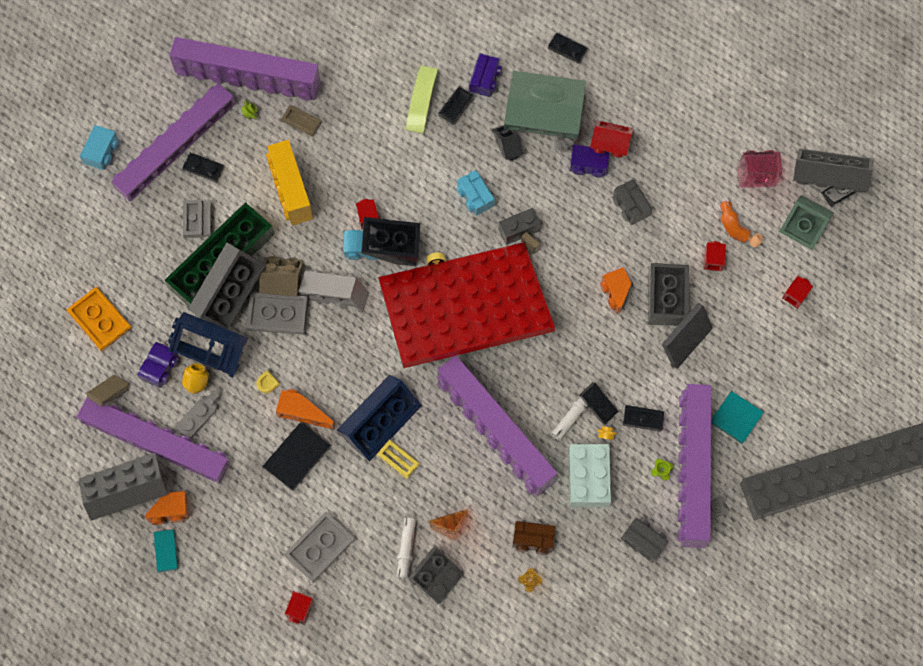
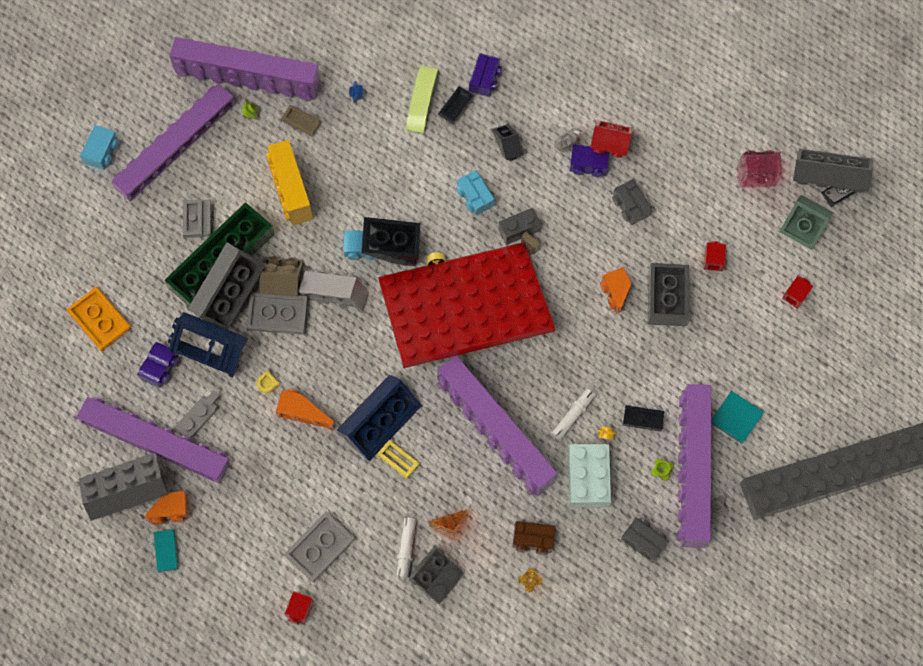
(107, 390): dark tan tile -> none
(195, 378): yellow head -> none
(203, 167): black plate -> none
(296, 456): black tile -> none
(356, 91): none -> blue plate
(366, 208): red brick -> none
(544, 105): sand green panel -> none
(567, 48): black plate -> none
(598, 403): black plate -> none
(687, 336): black tile -> none
(734, 229): orange arm -> none

